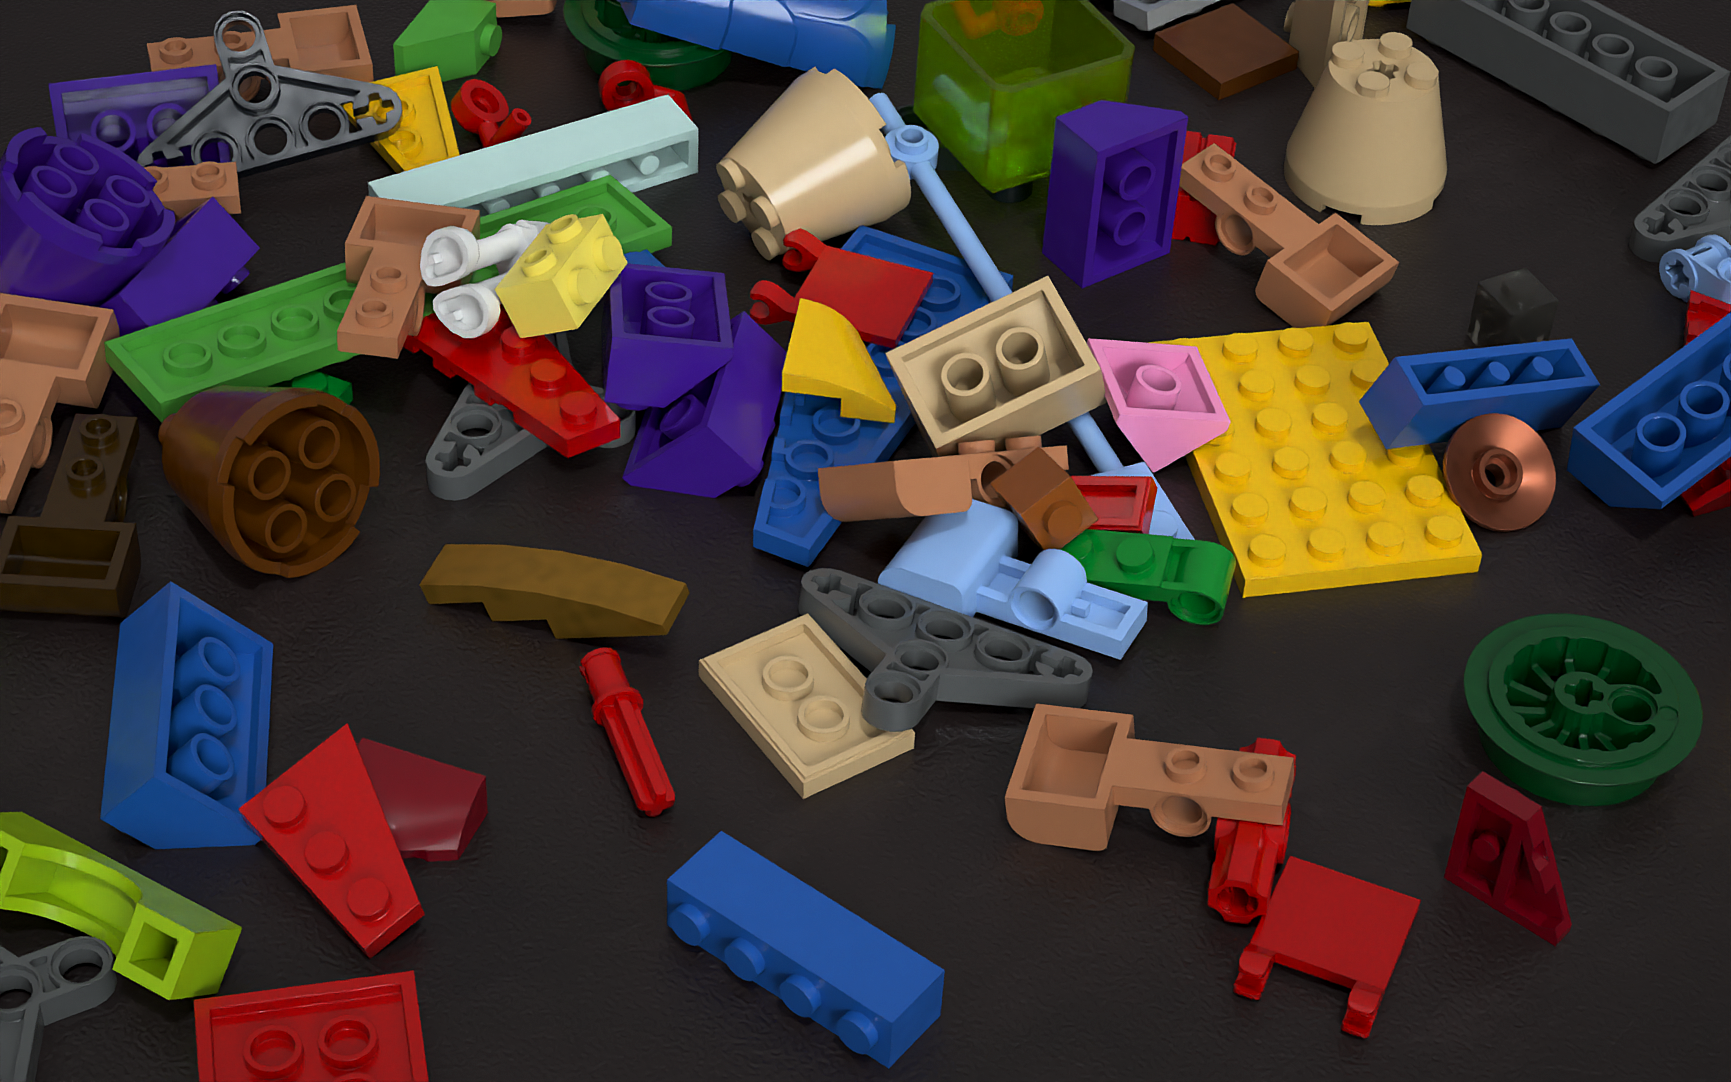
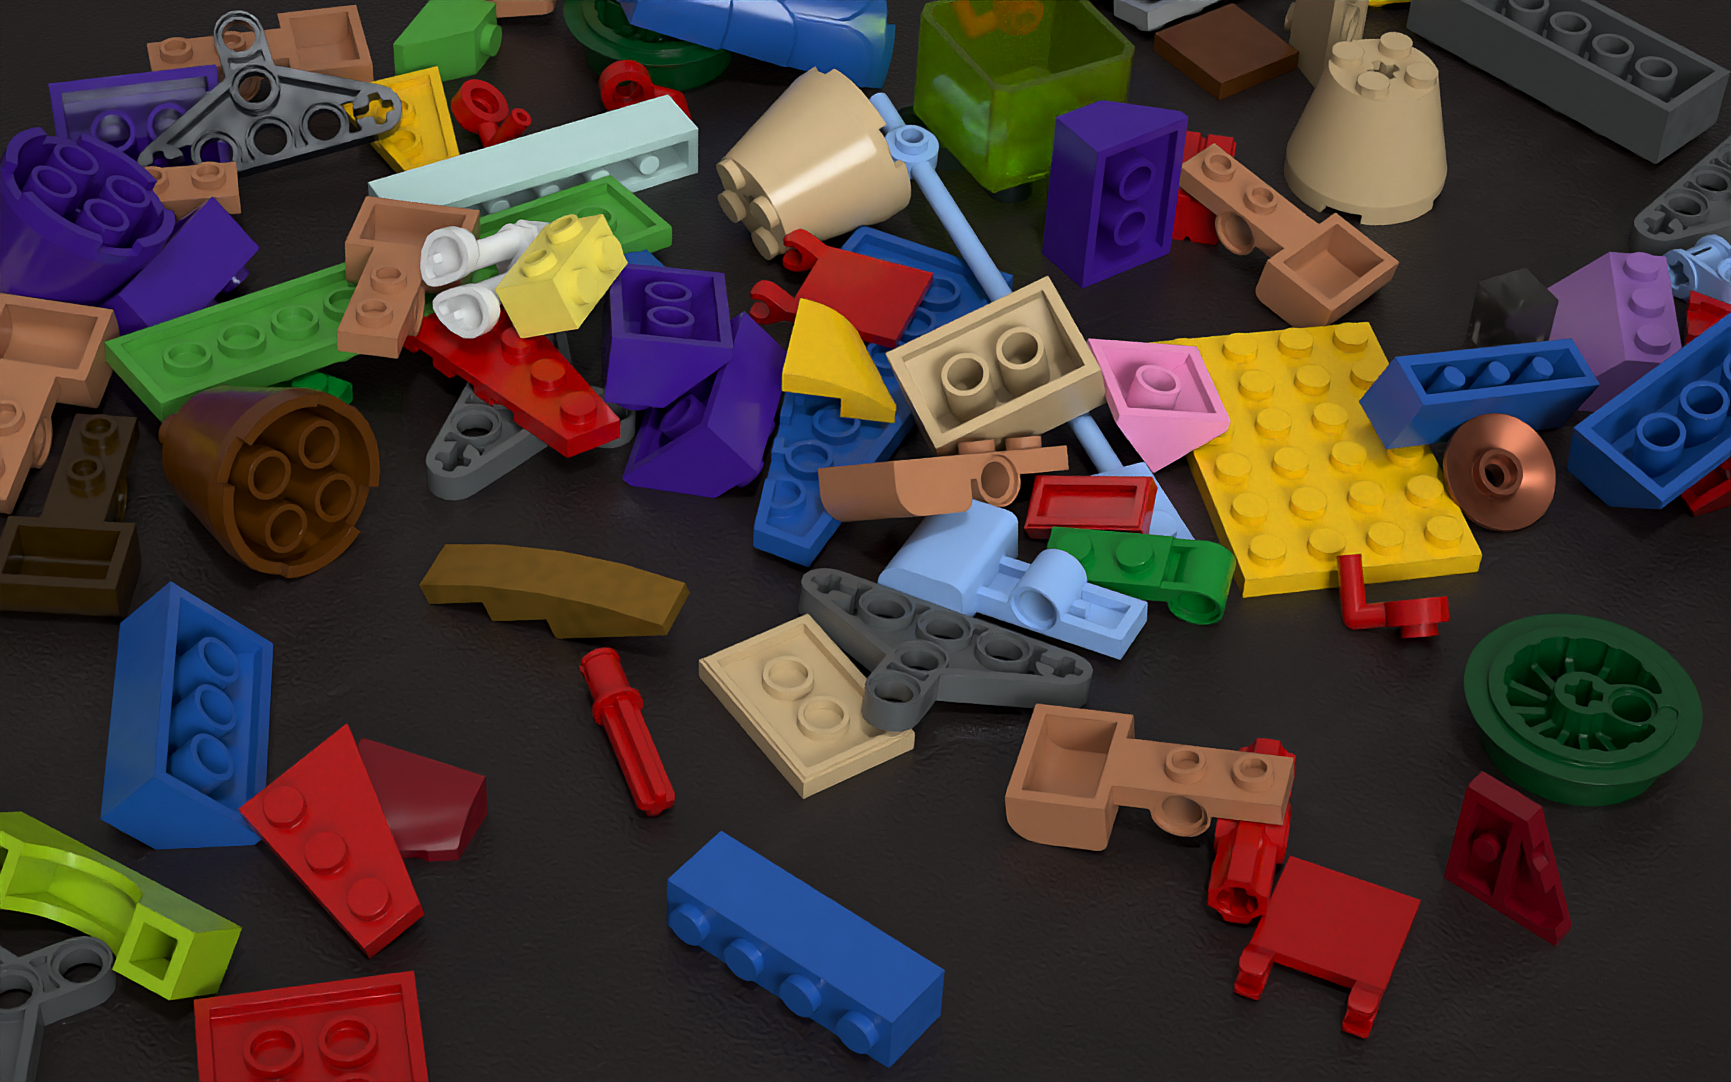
(1044, 500): dark orange brick -> none
(1413, 616): none -> red plate
(1618, 318): none -> medium lavender slope

